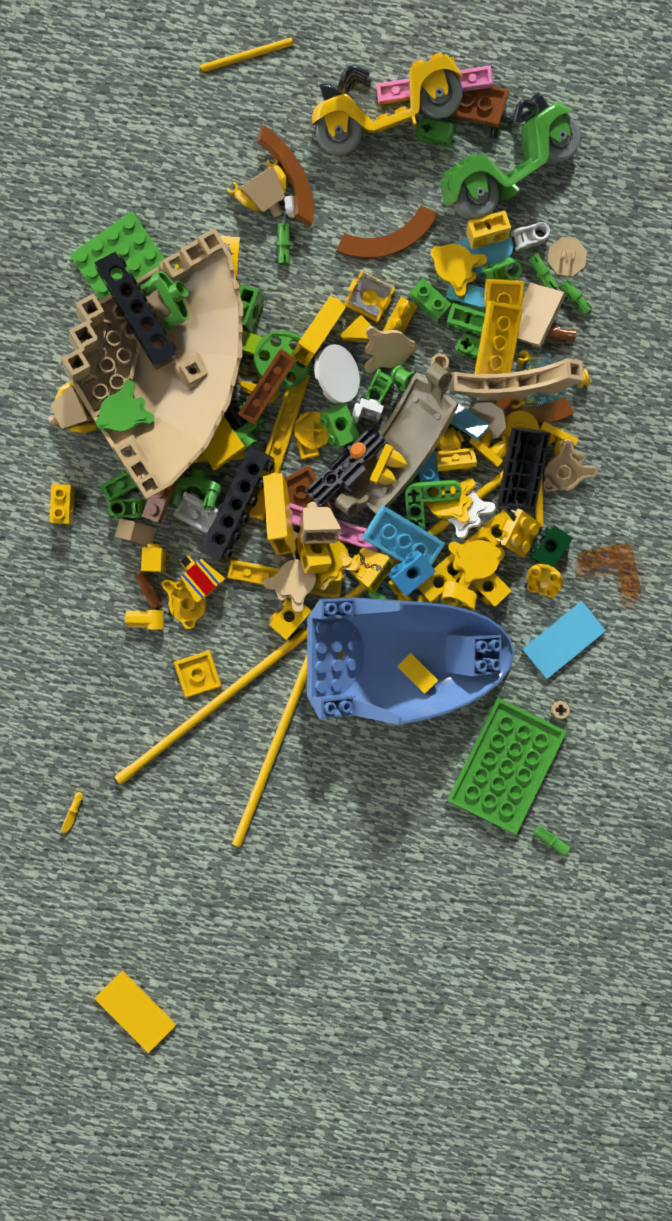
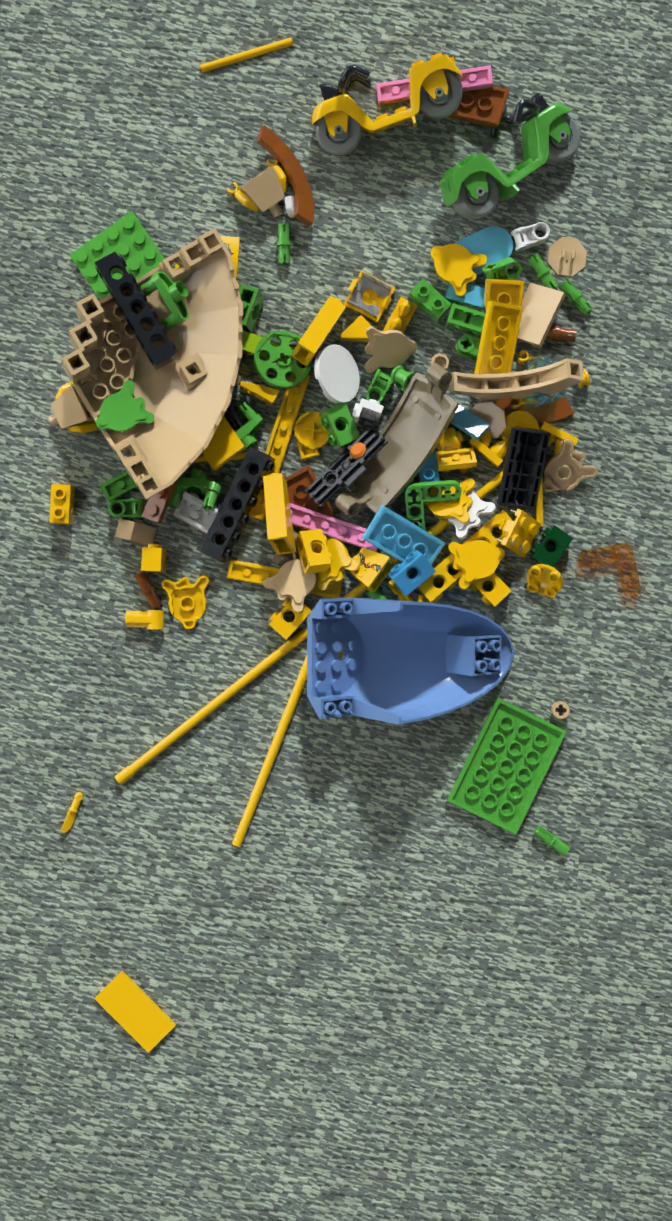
(197, 674): yellow tile -> none
(200, 578): torso -> none
(267, 386): dark orange plate -> none
(318, 525): tan torso -> none
(390, 458): yellow tile -> none
(391, 243): dark orange tile -> none
(417, 673): yellow tile -> none
(437, 133): bright green piece -> none
(455, 595): yellow beam -> none
(488, 229): yellow brick -> none
(563, 640): medium azure tile -> none

